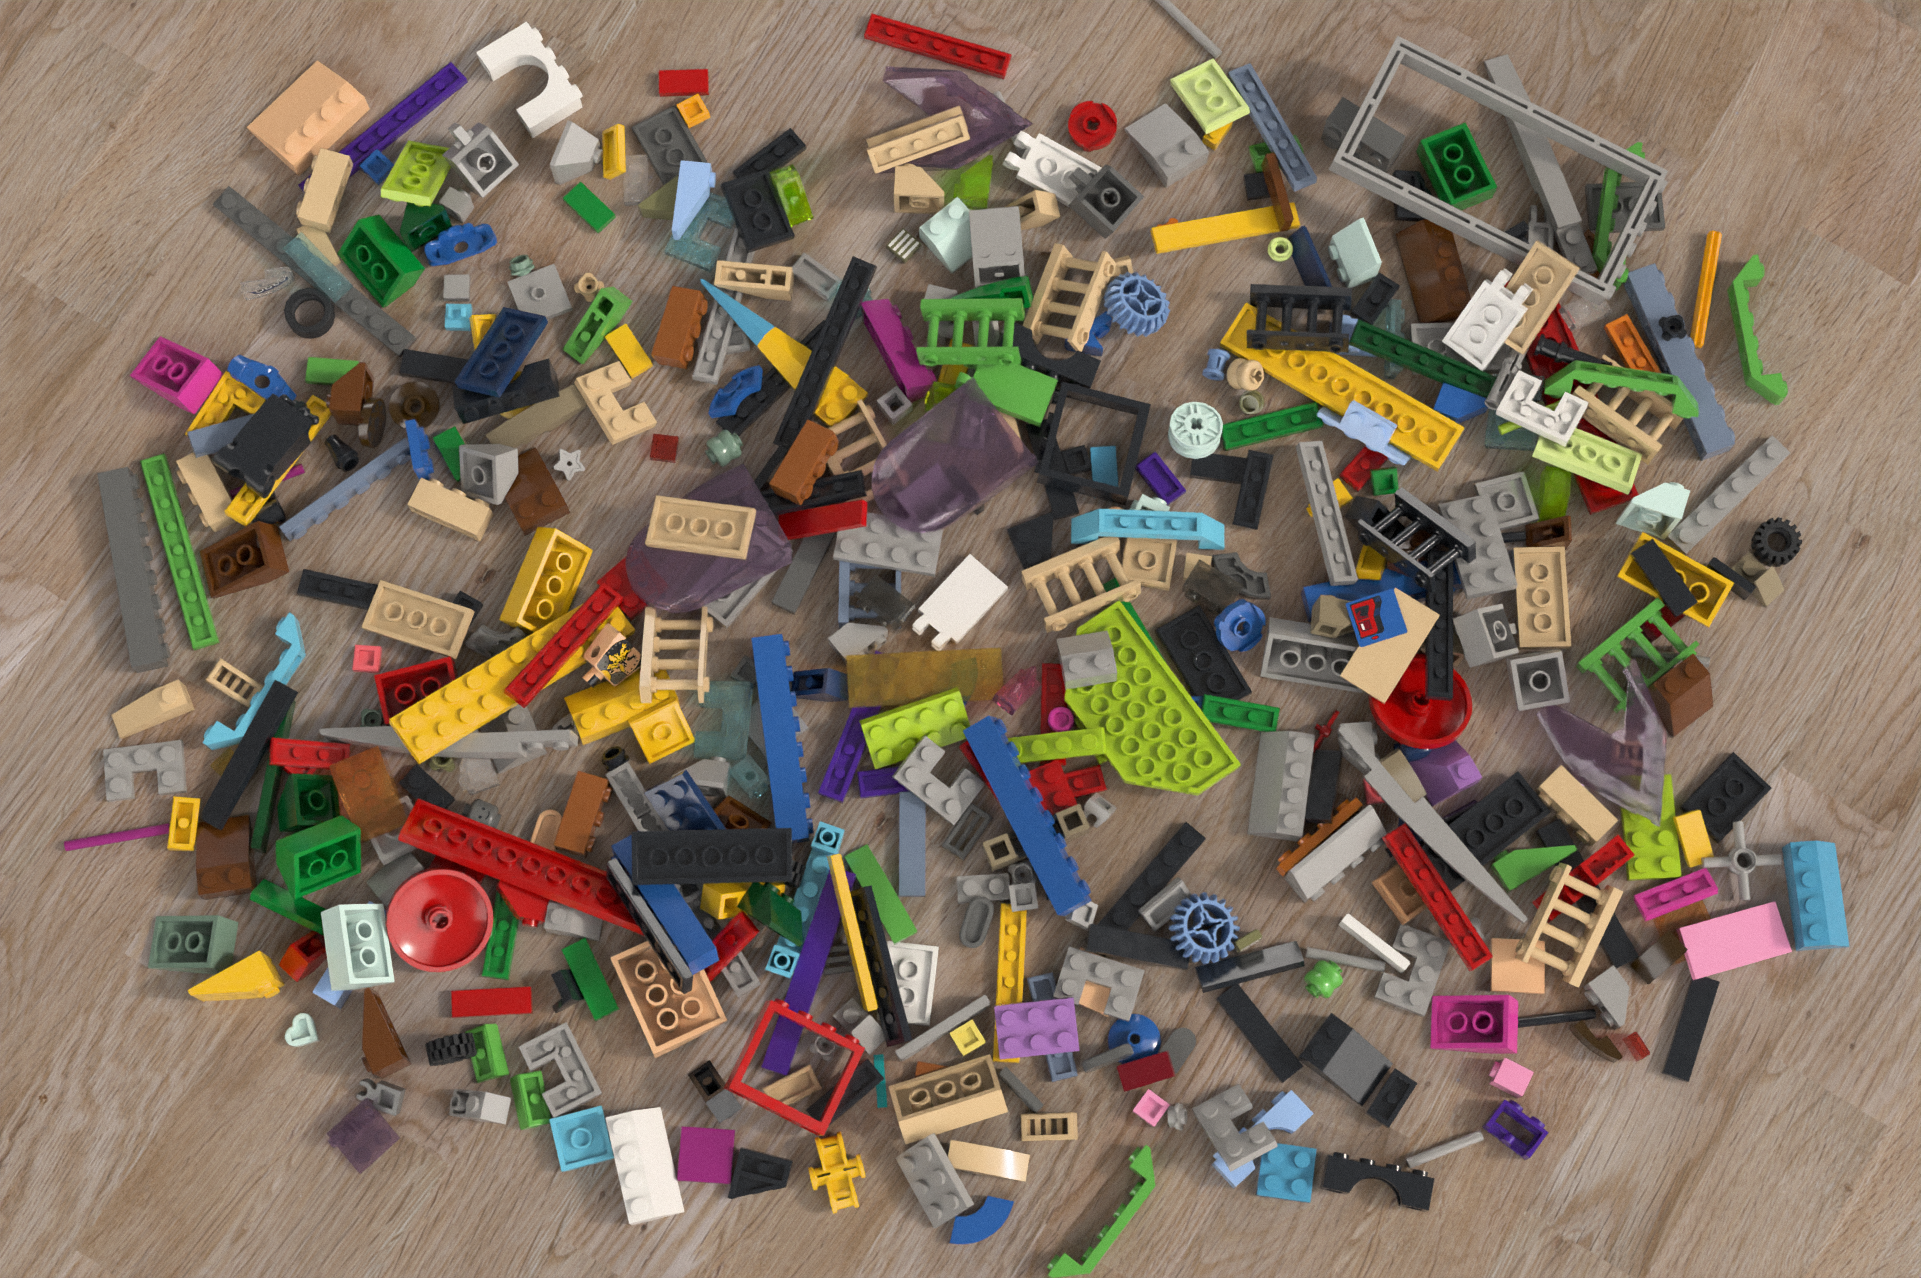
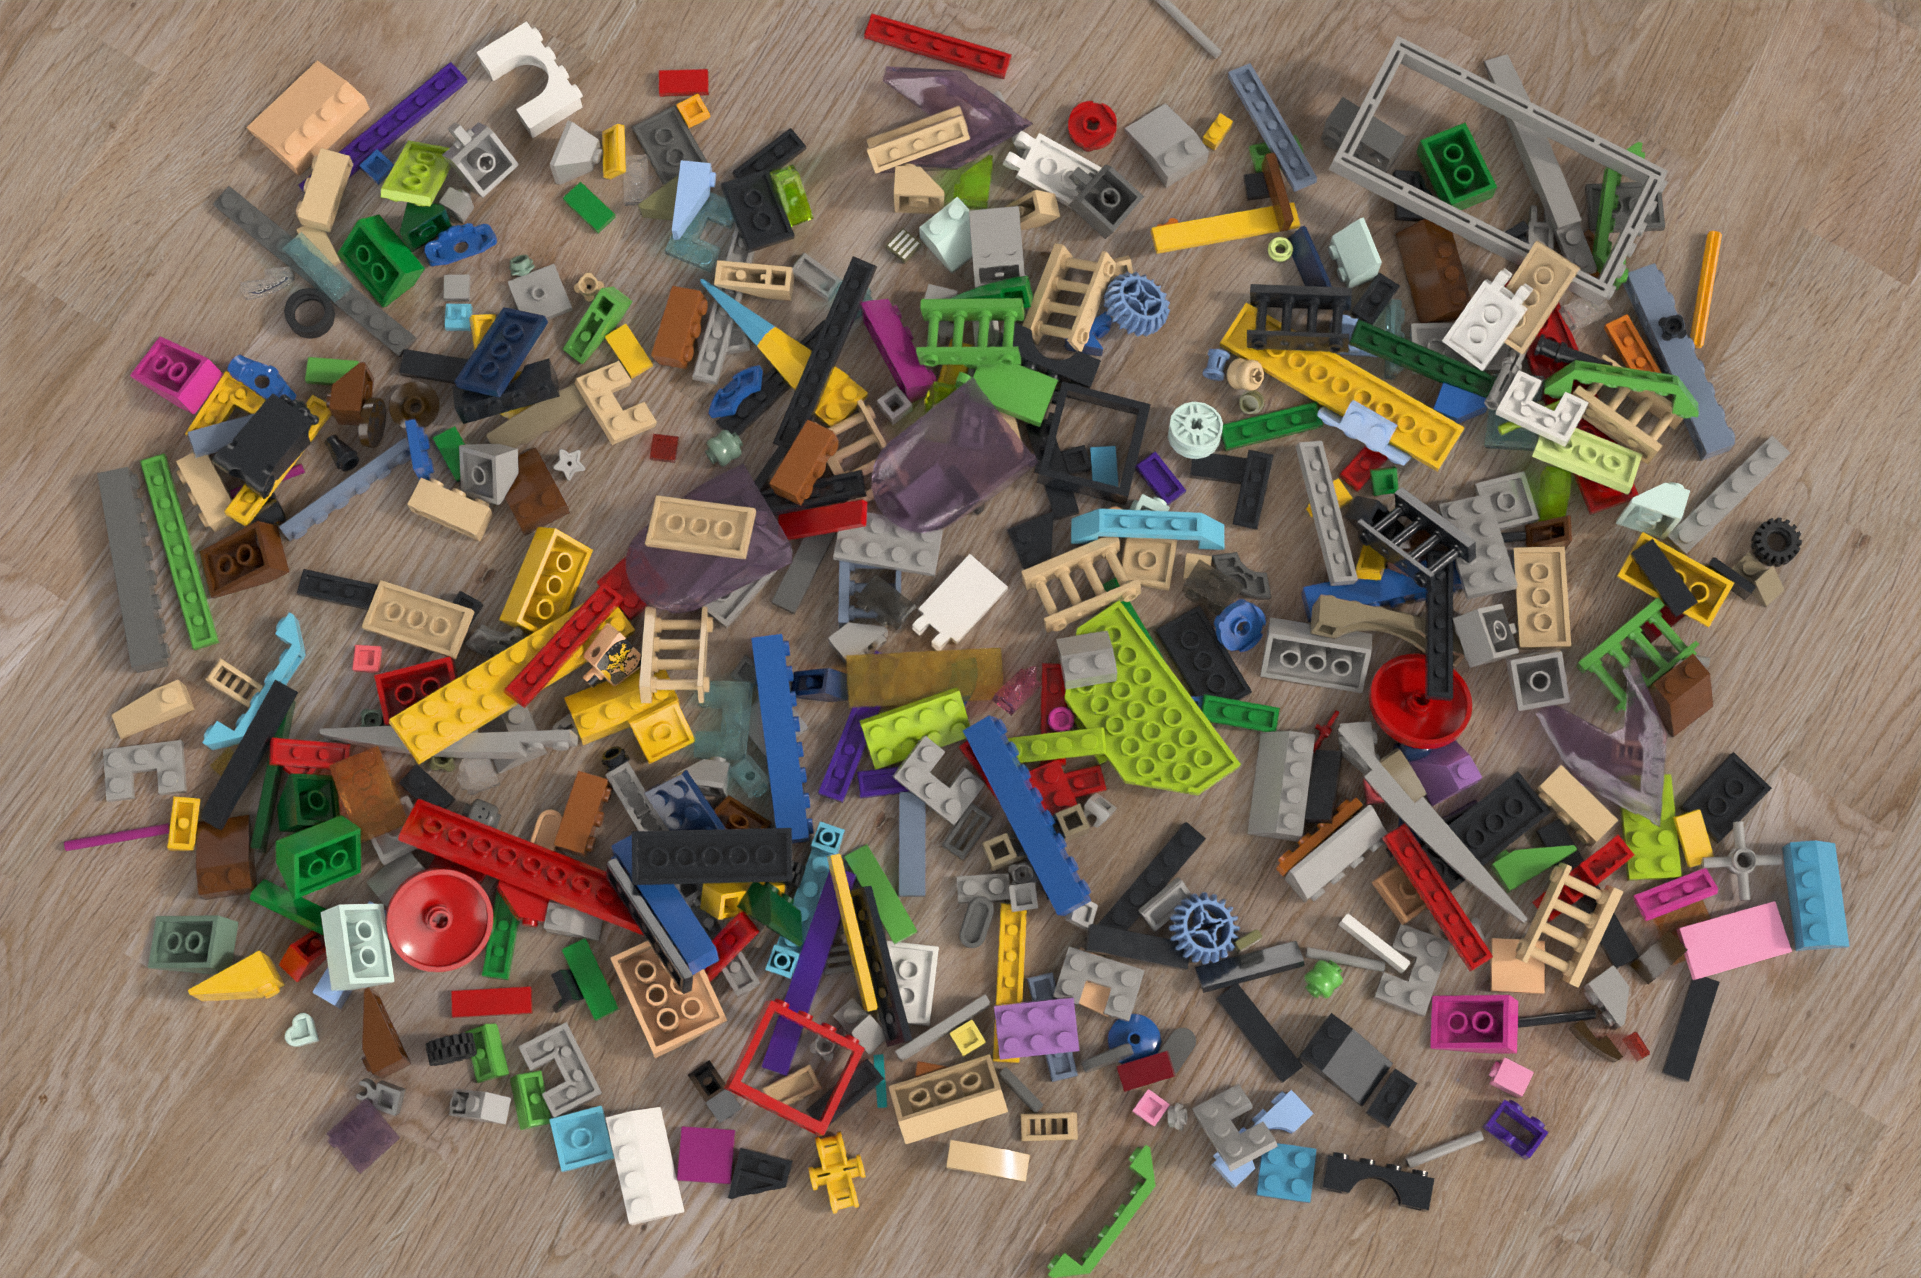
(934, 1180): light grey plate -> none
(982, 1223): blue tile -> none
(1209, 96): yellowish green tile -> none
(1376, 618): sticker -> none
(1382, 664): tan tile -> none
(1770, 385): bright green slope -> none

